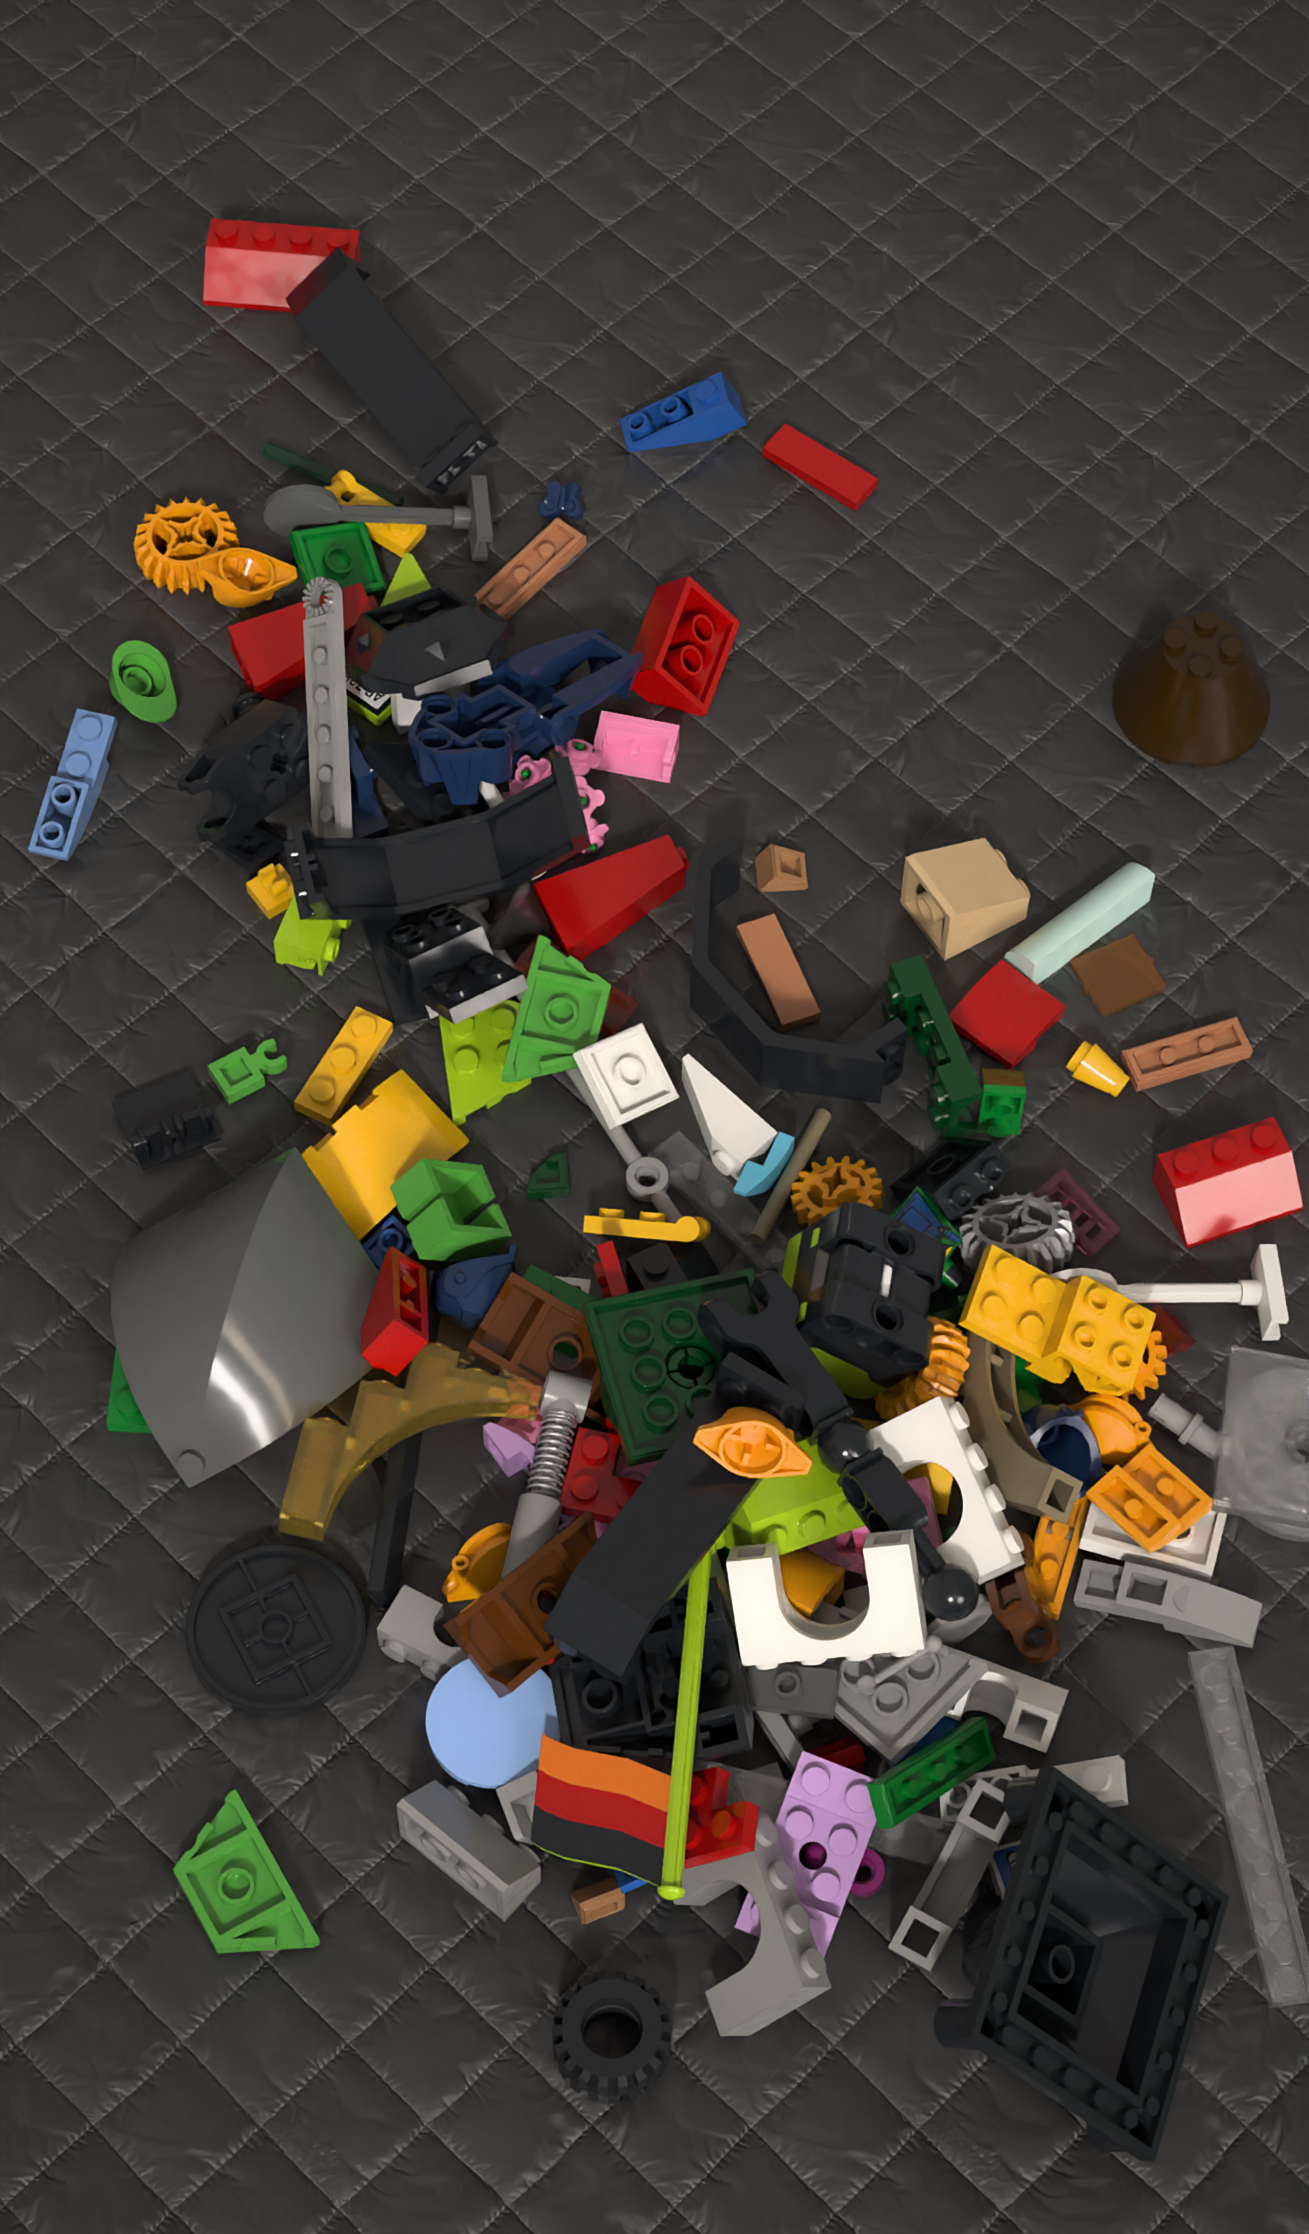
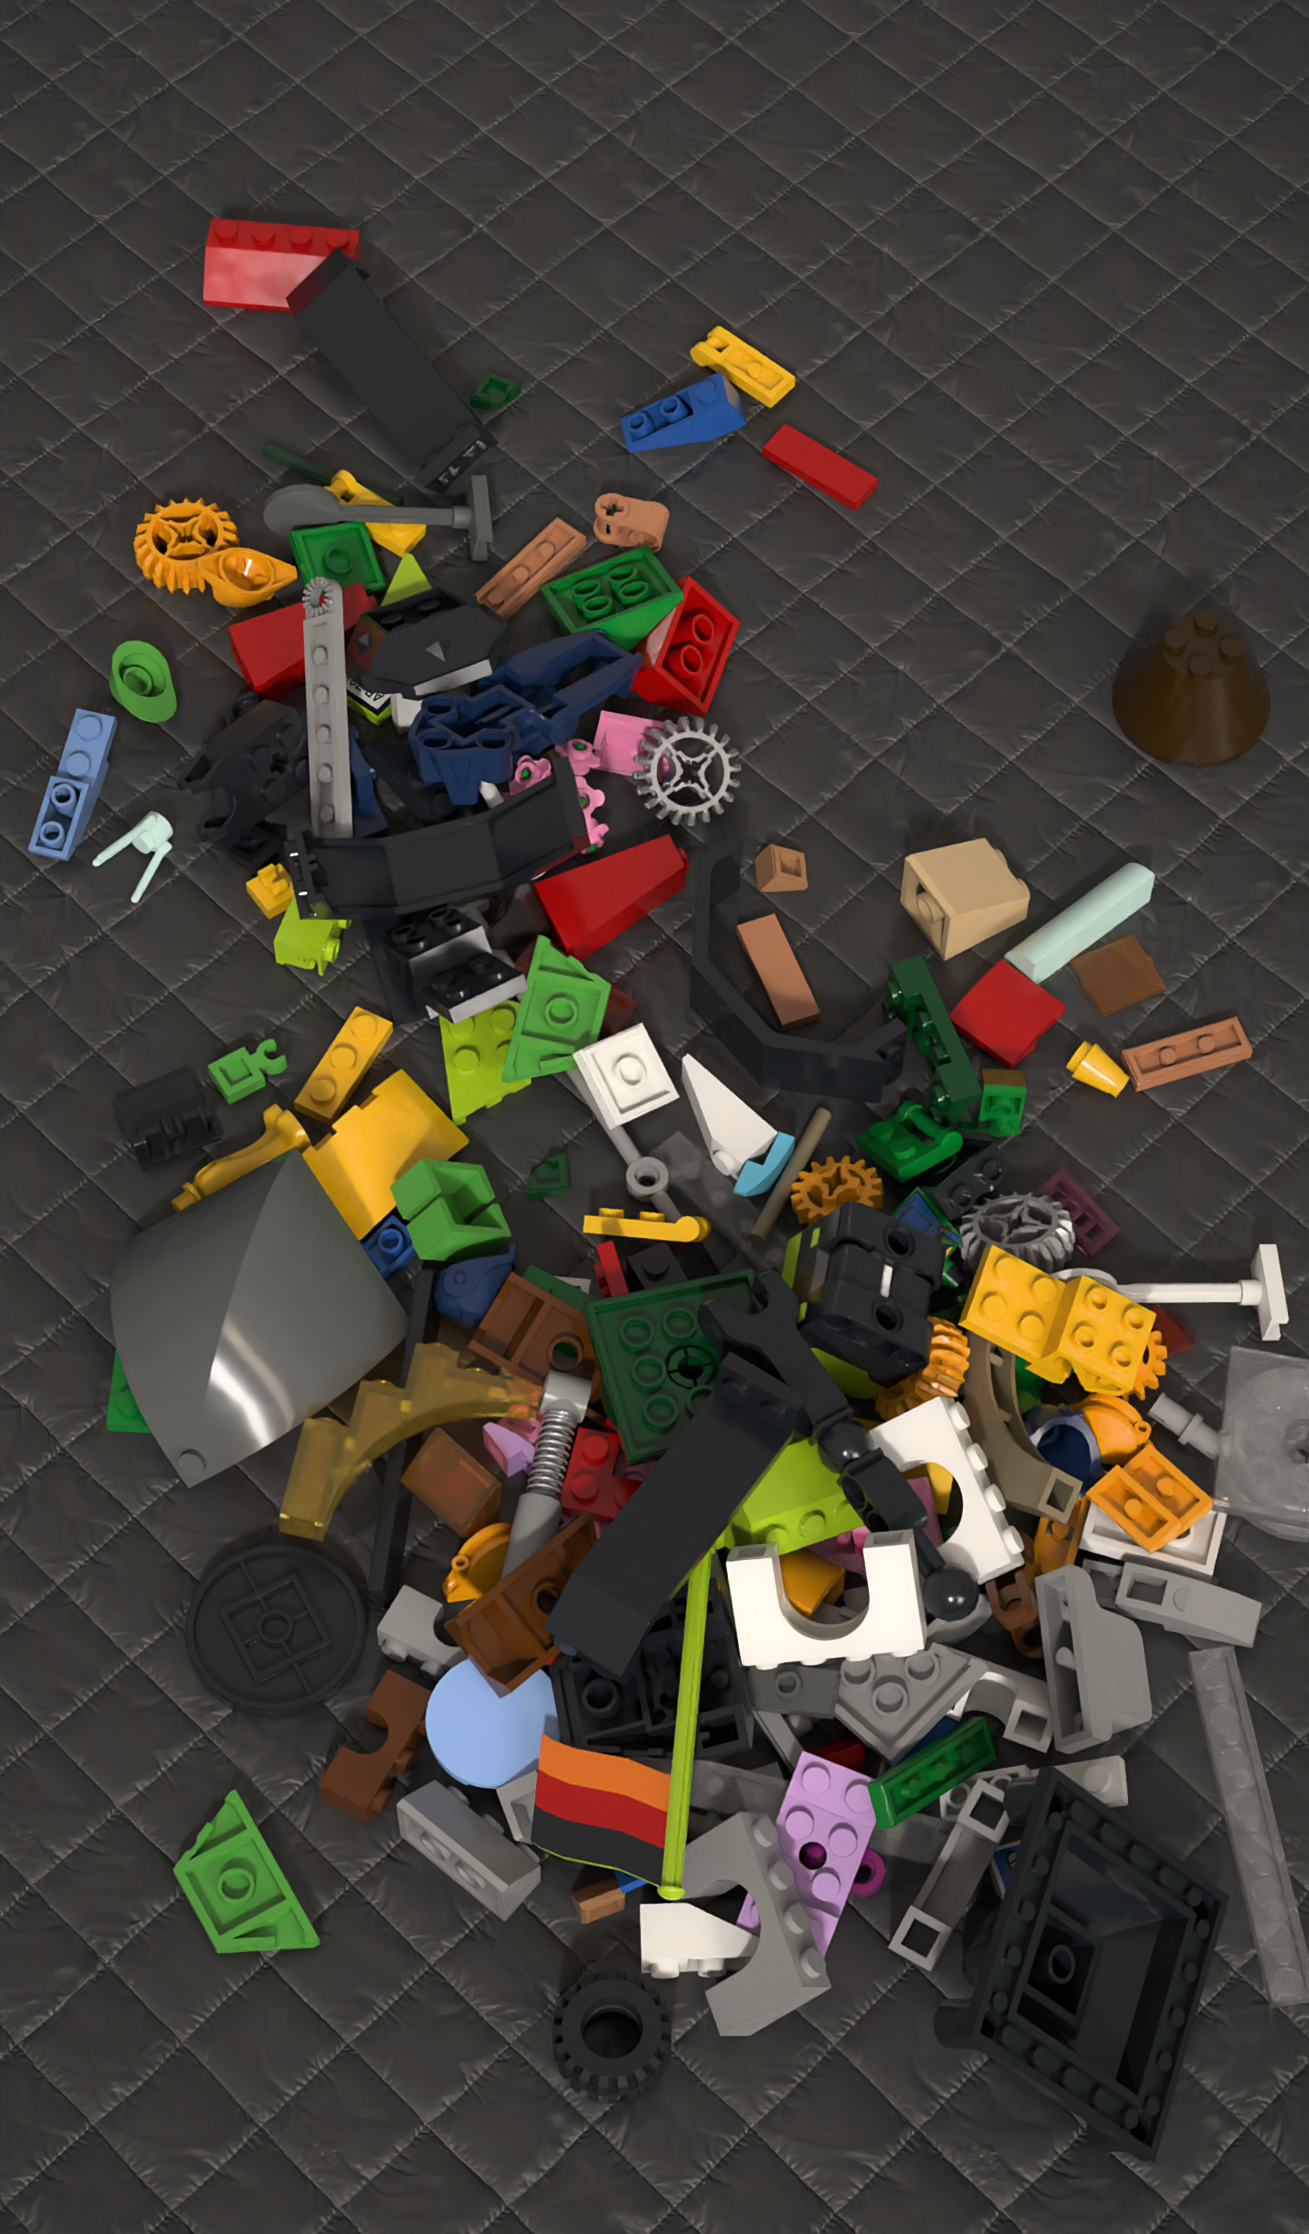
(146, 836): none -> light aqua plant
(281, 1135): none -> yellow piece
(364, 1781): none -> reddish brown arch
(396, 1315): red slope -> none
(454, 1485): none -> clear orange slope
(494, 392): none -> dark green tile
(562, 500): dark blue piece -> none
(618, 595): none -> green slope
(633, 522): none -> nougat piece
(671, 782): none -> light grey gear
(689, 1940): none -> white slope
(713, 1827): red plate -> none
(743, 366): none -> yellow plate
(753, 1444): light orange hat -> none
(867, 1685): light grey hinge -> none
(901, 1152): none -> green plate
(1090, 1662): none -> light grey brick
(1228, 1182): slope -> none

